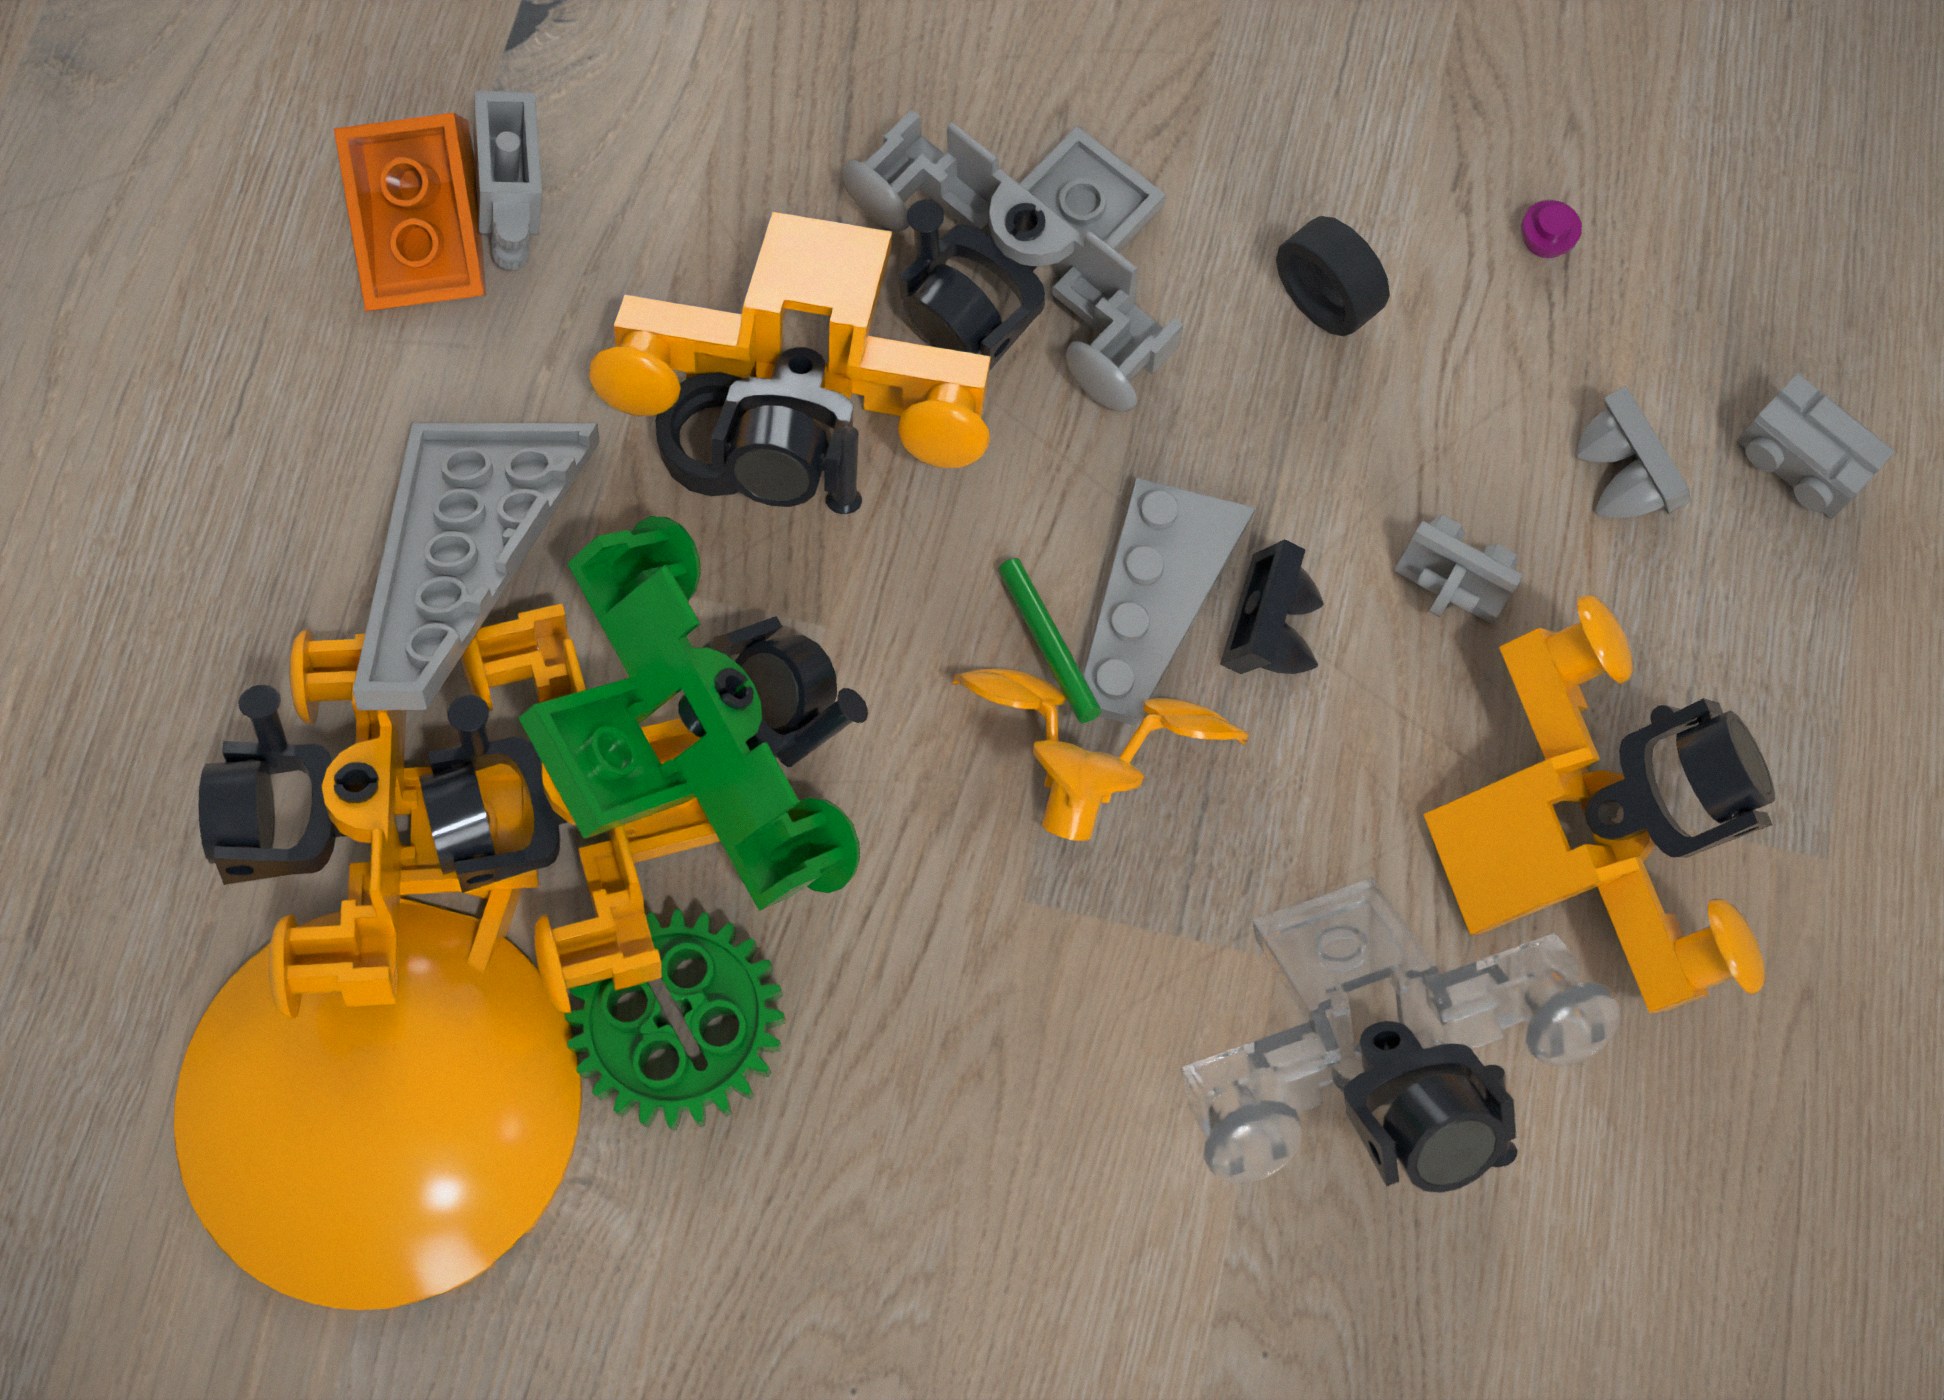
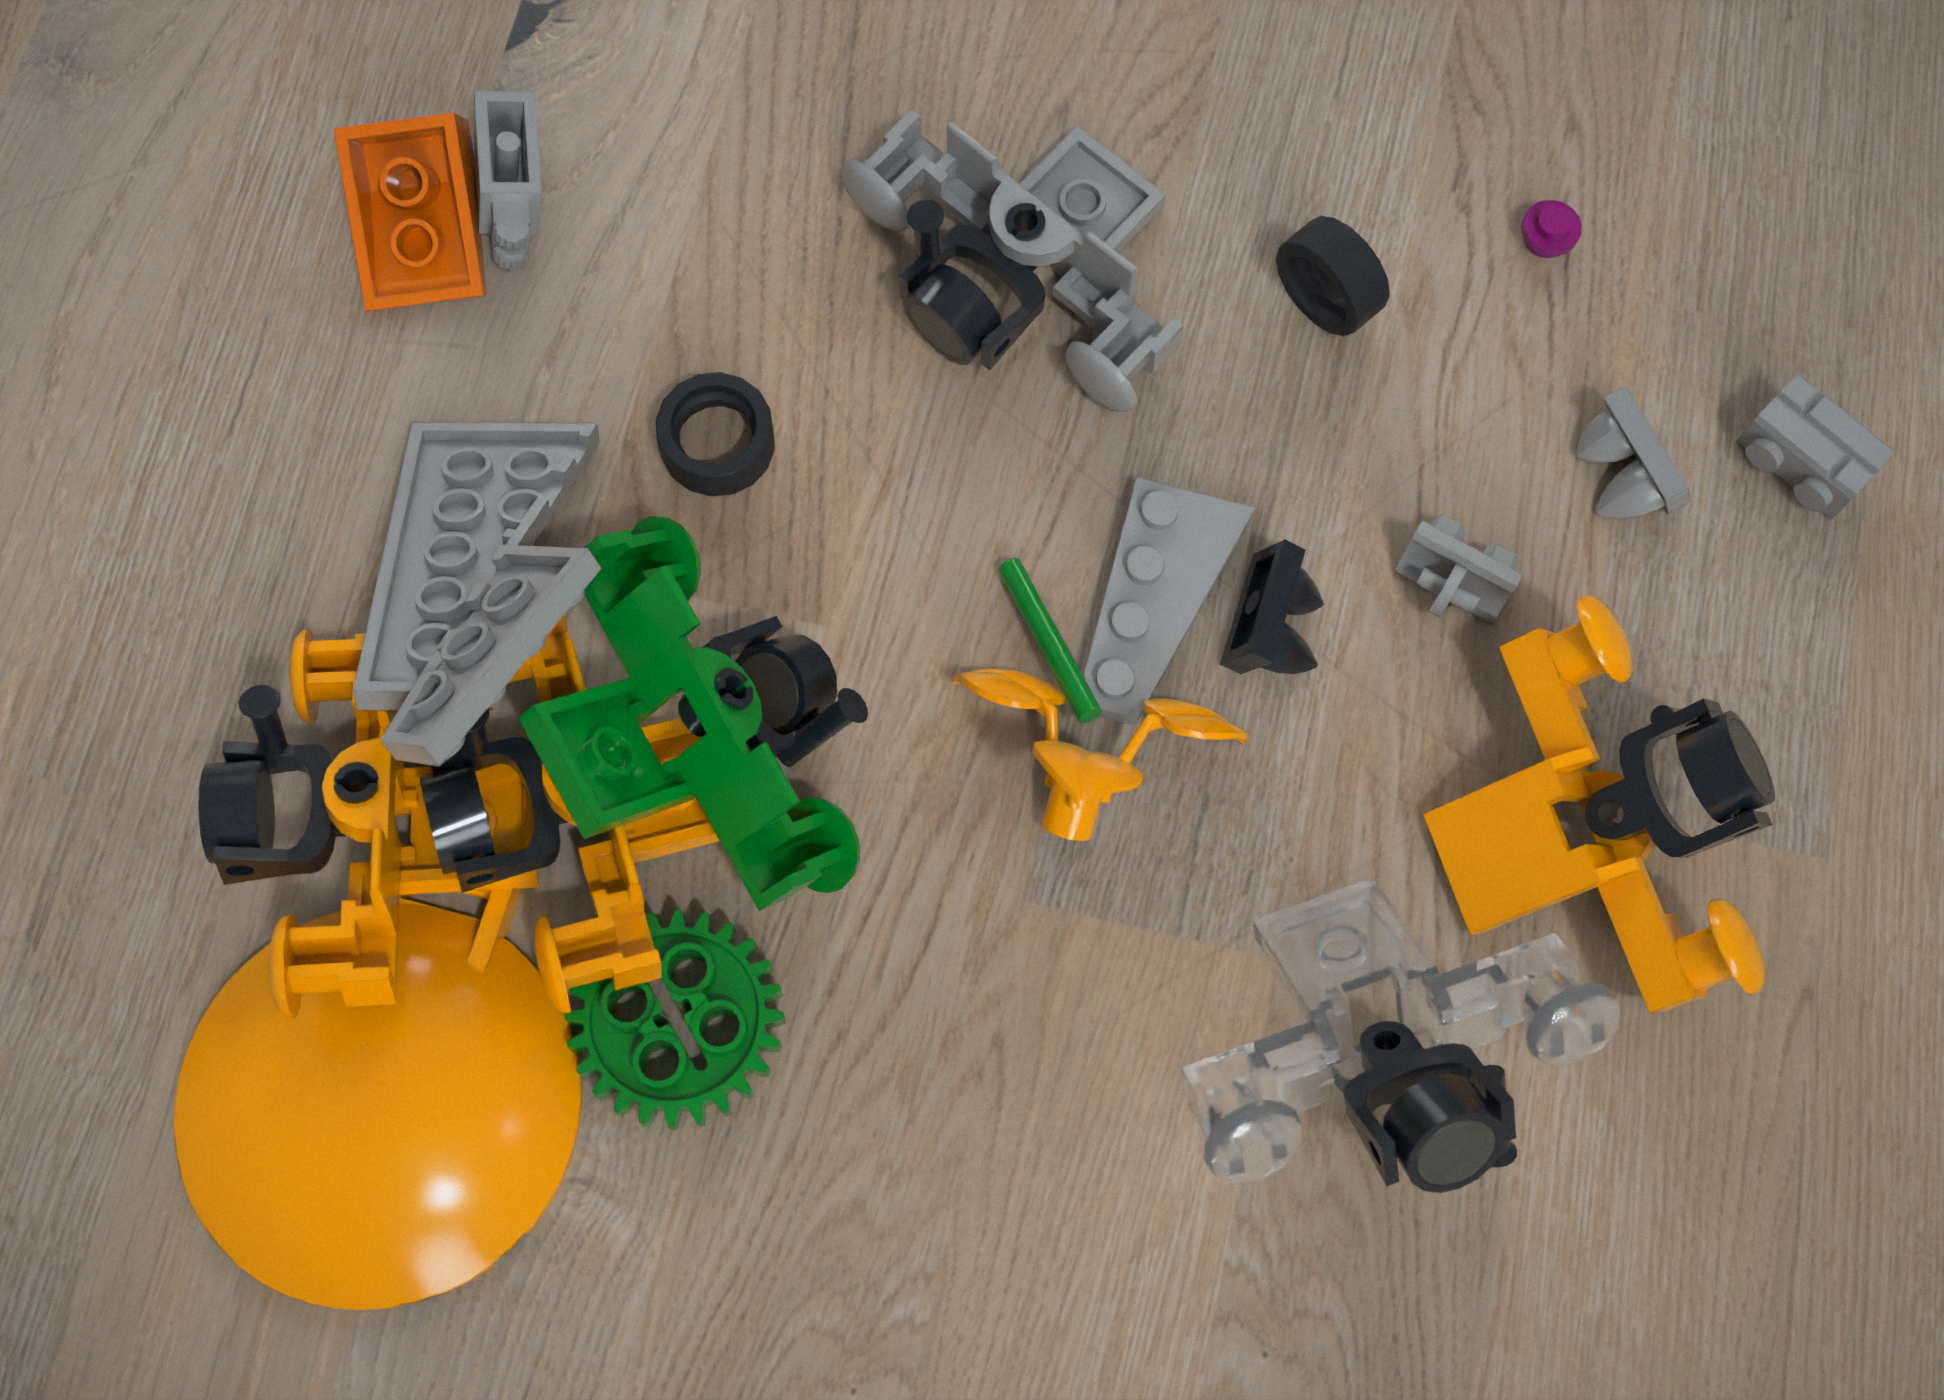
(482, 656): none -> light grey wing
(768, 422): light orange piece -> none

